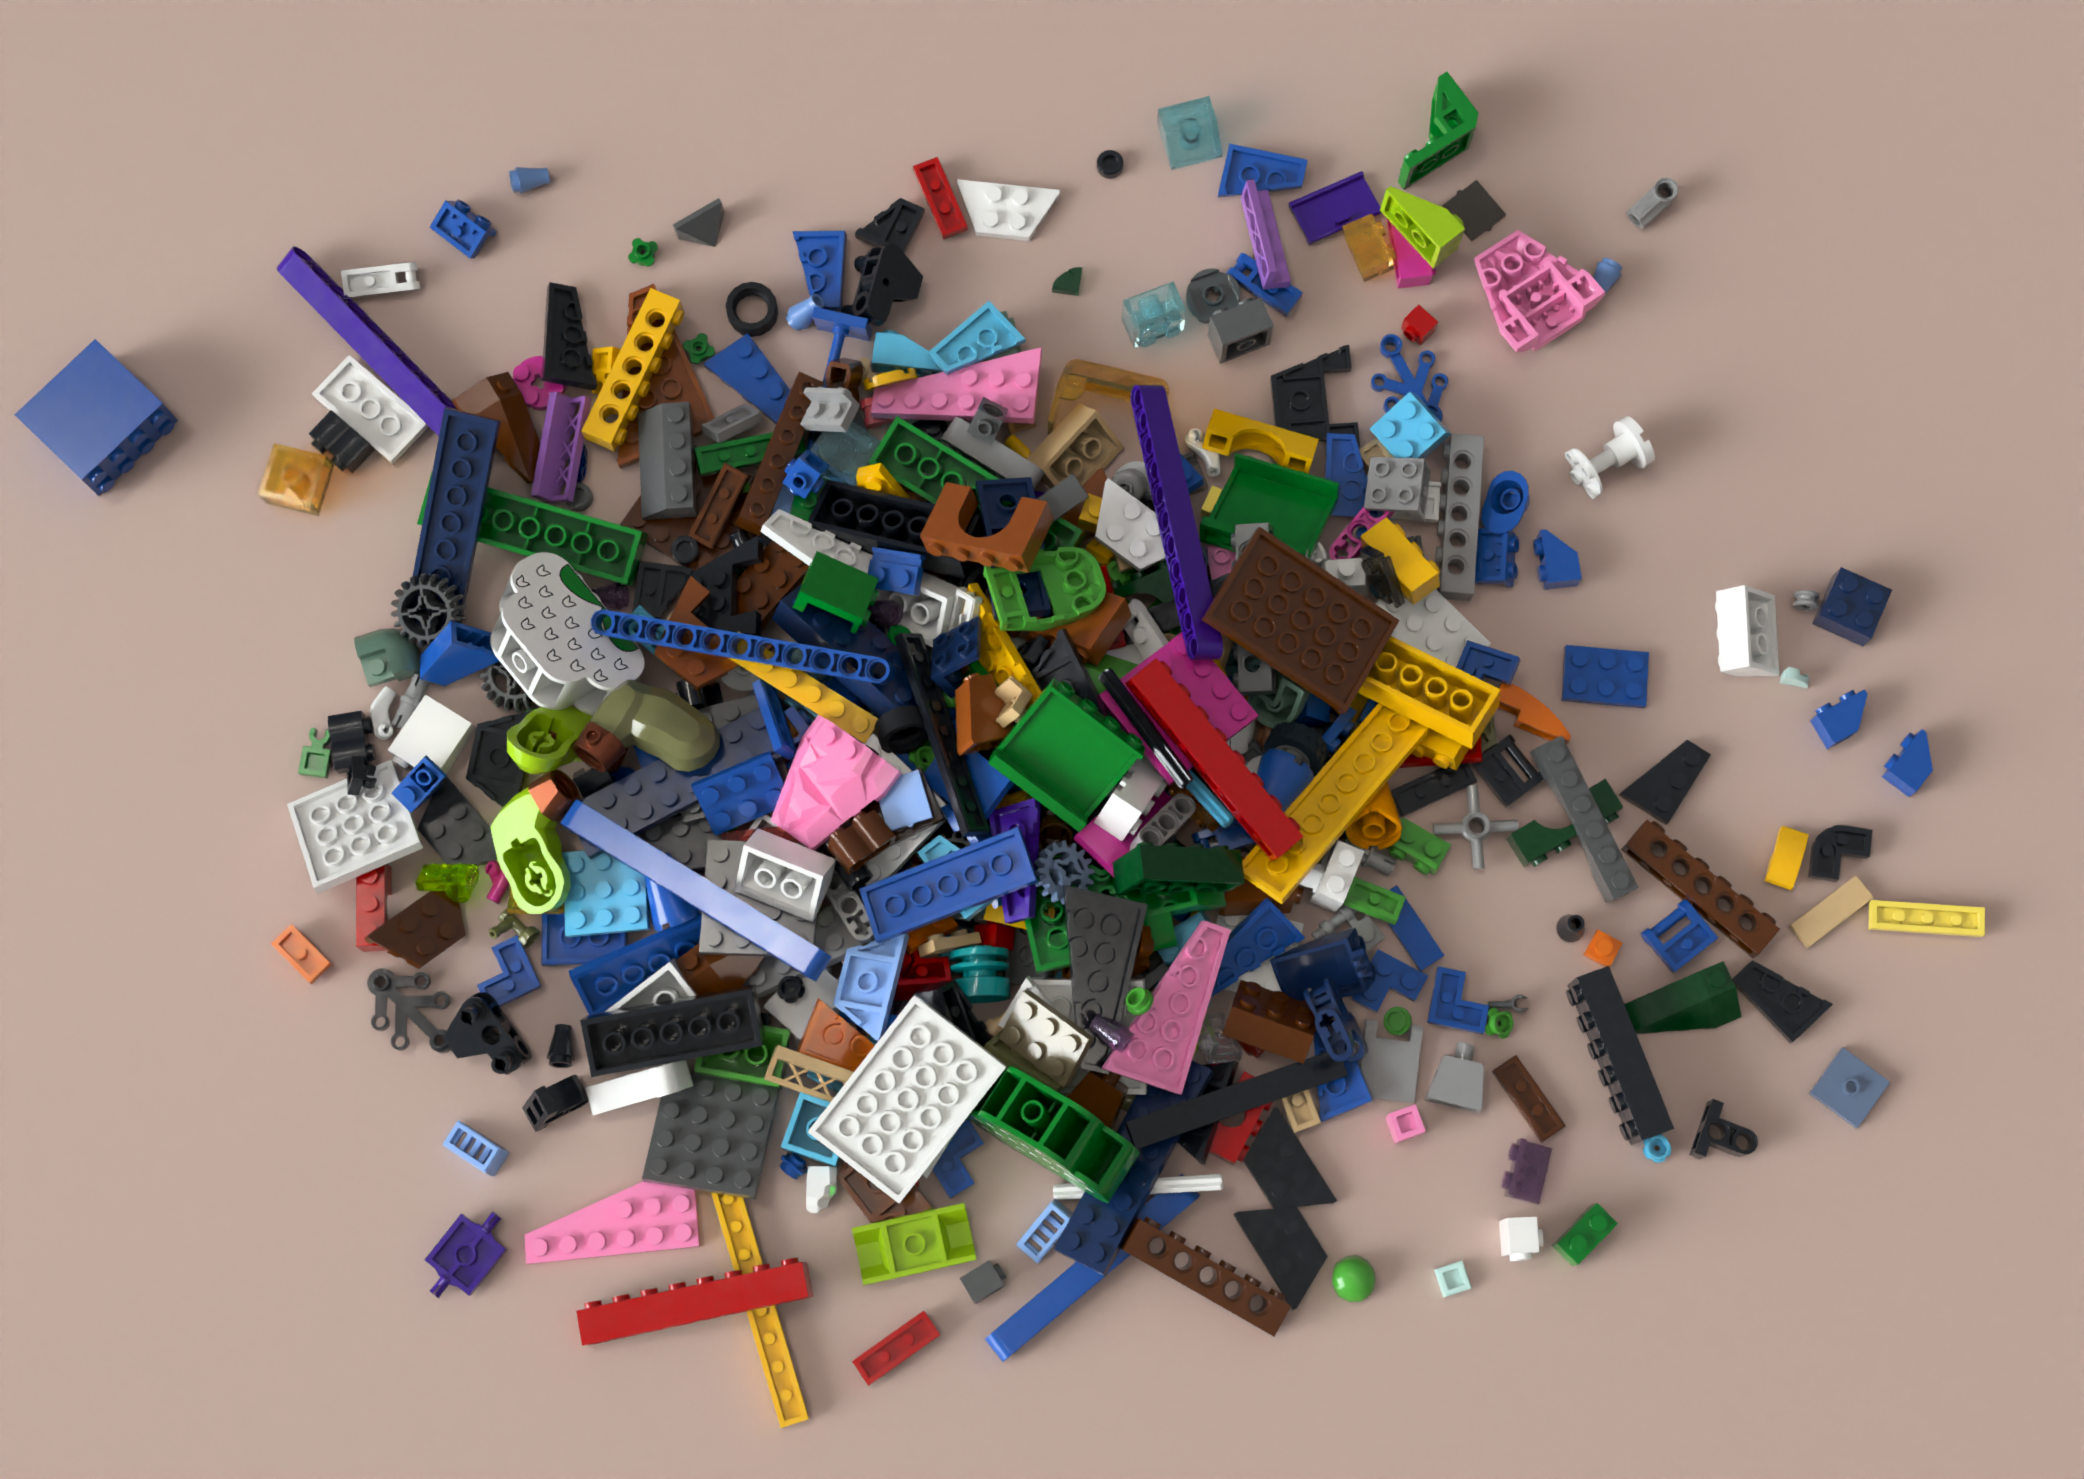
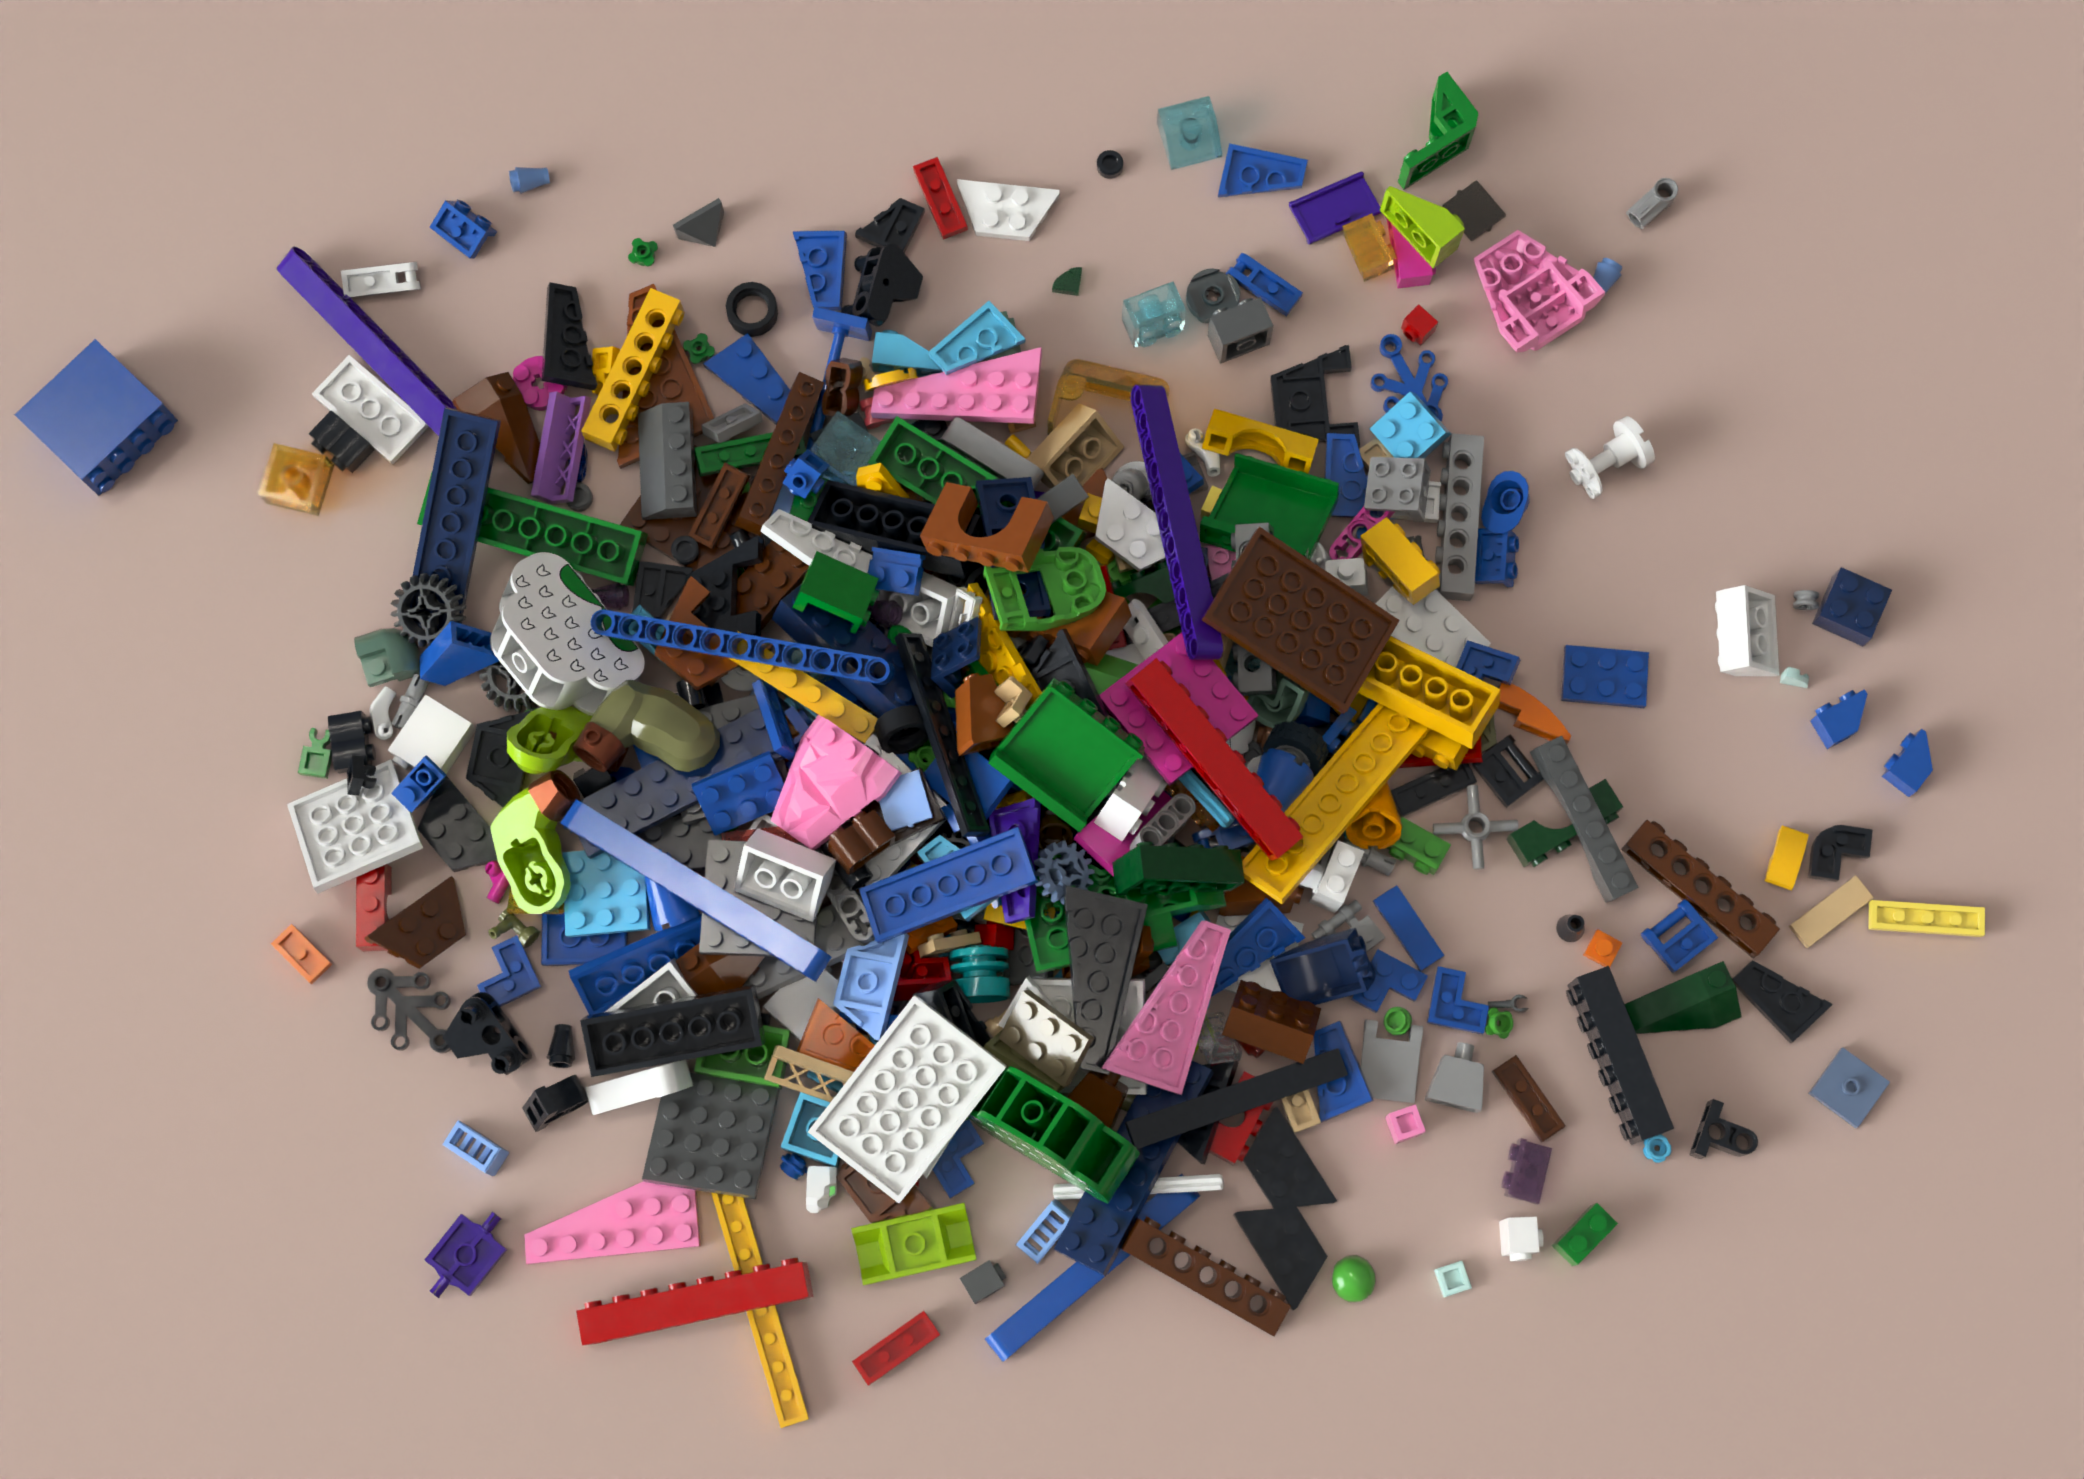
(455, 879): clear neon green plate -> none
(784, 986): black plate -> none
(800, 314): medium blue cone -> none
(829, 409): light grey bracket -> none
(987, 420): dark grey brick -> none
(1112, 1033): clear purple cone -> none
(1139, 1001): bright green plate -> none
(1145, 728): black axle -> none
(1264, 237): medium lavender fence -> none
(1335, 1023): dark blue piece -> none
(1374, 900): bright green plate -> none
(1382, 576): clear smoke plate -> none
(1558, 562): blue slope -> none
(1668, 782): black wing -> none

